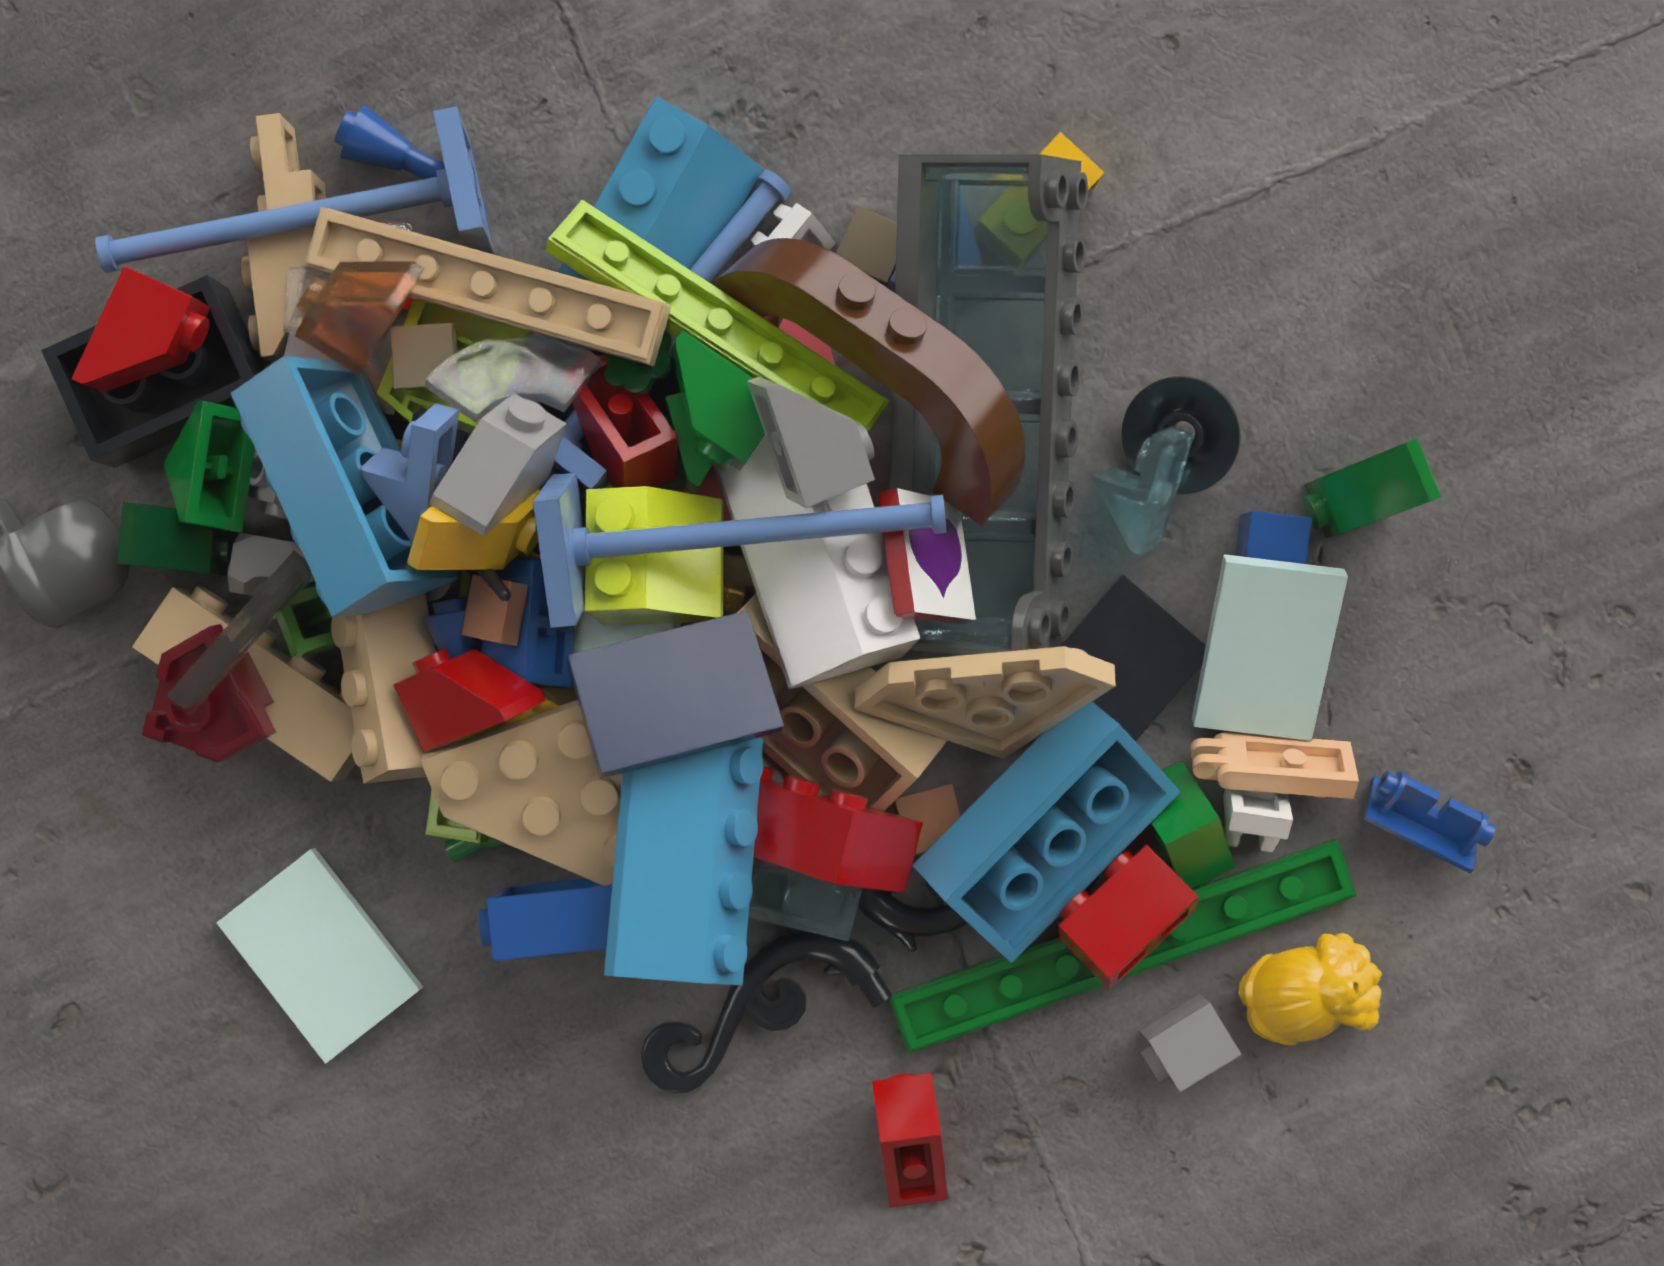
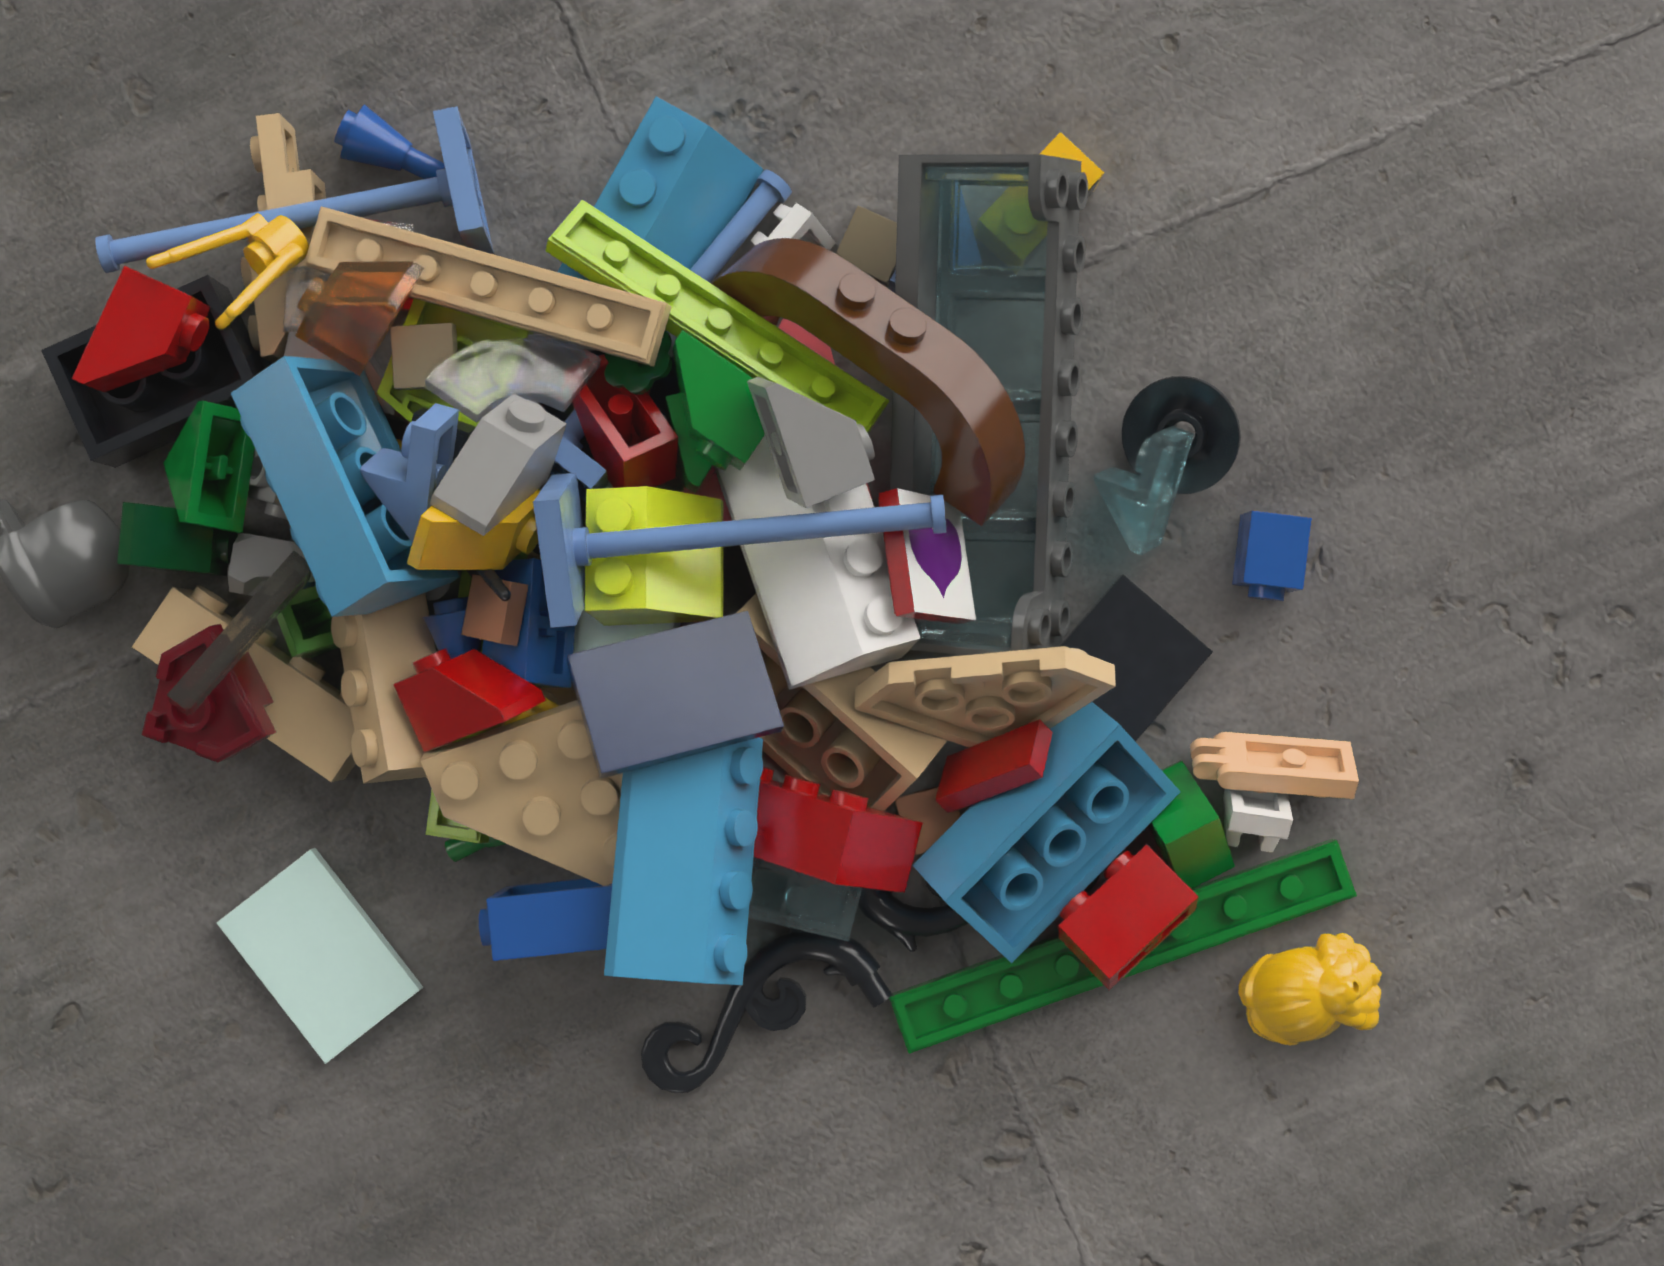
(271, 253): none -> yellow plant
(735, 581): clear yellow tile -> none
(910, 1139): red slope -> none
(994, 766): none -> red tile
(1187, 1044): light grey brick -> none
(1268, 647): light aqua tile -> none
(1371, 490): green slope -> none
(1408, 811): blue hinge -> none

